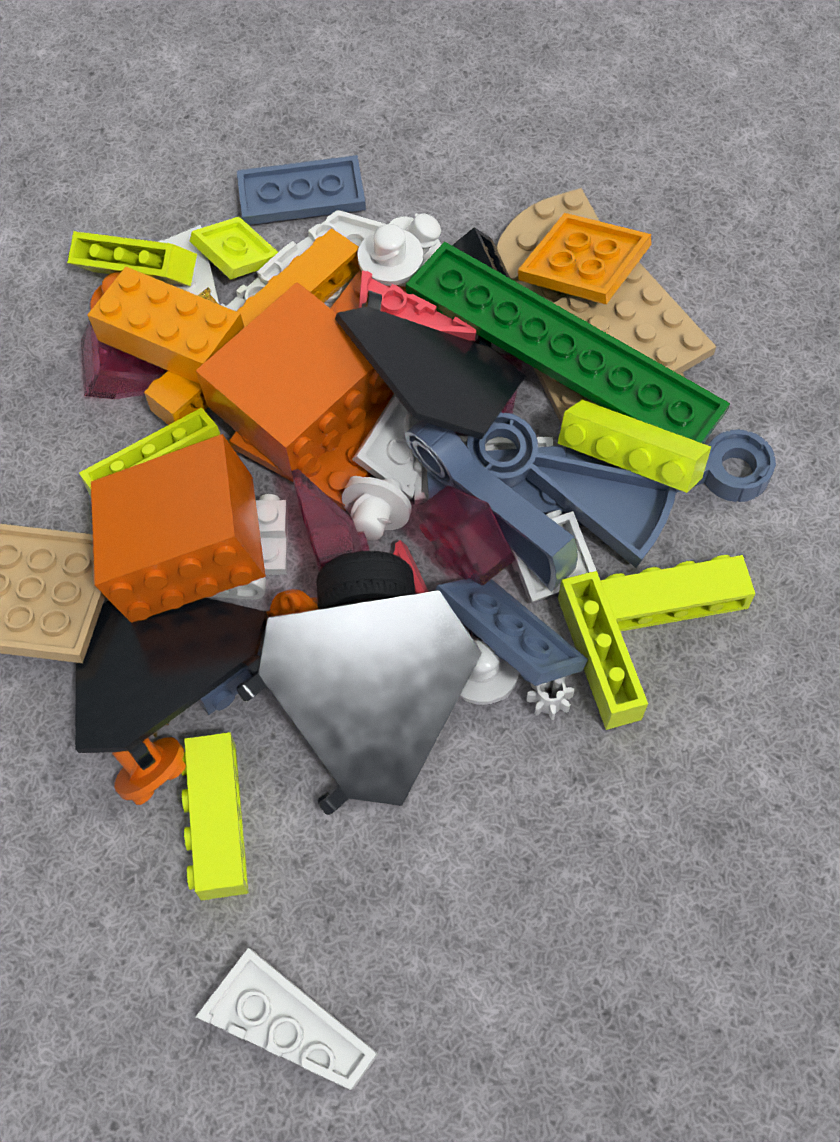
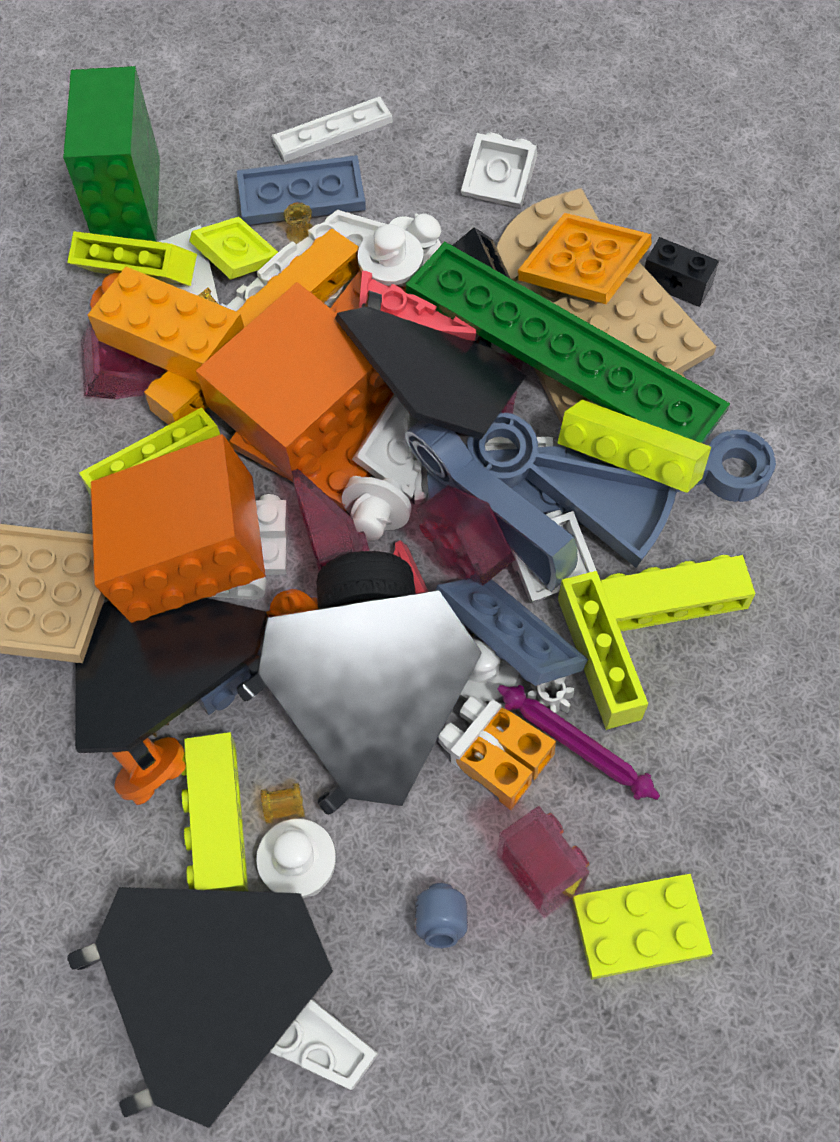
(112, 153): none -> green brick
(205, 987): none -> black flag
(282, 803): none -> clear yellow bush
(296, 857): none -> white plate
(298, 217): none -> clear yellow bush
(332, 129): none -> white tile
(441, 915): none -> sand blue head
(497, 749): none -> light orange hips
(499, 169): none -> white plate
(543, 860): none -> clear pink brick
(578, 742): none -> magenta wheel
(641, 926): none -> neon yellow plate
(681, 271): none -> black brick

